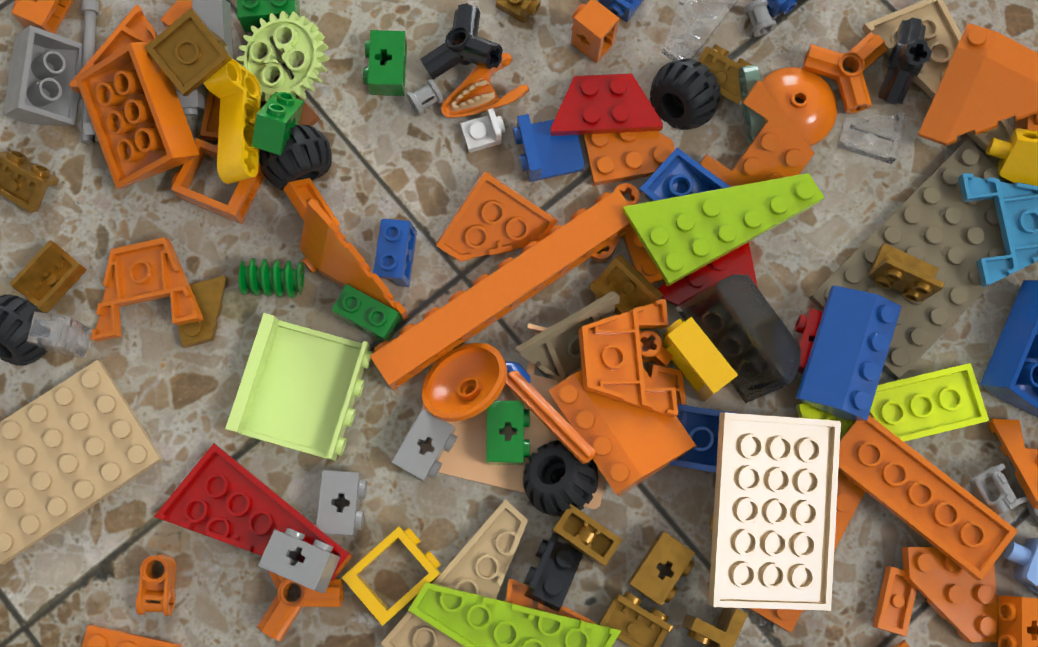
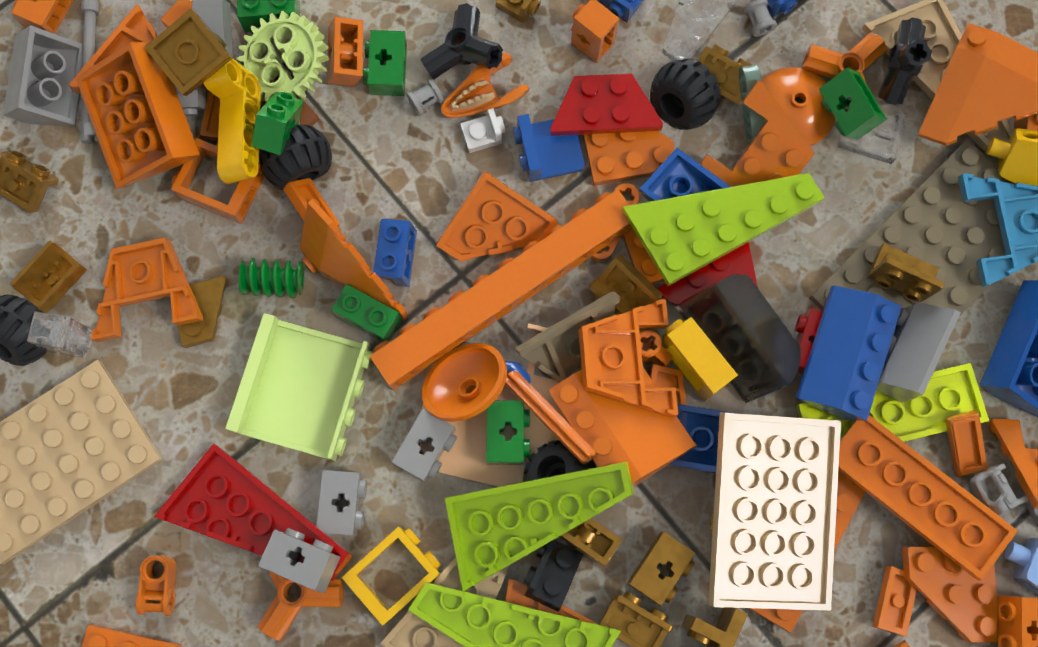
(345, 51): none -> orange brick
(514, 520): none -> lime wing
(863, 111): none -> green brick
(916, 350): none -> light grey slope
(966, 443): none -> orange tile

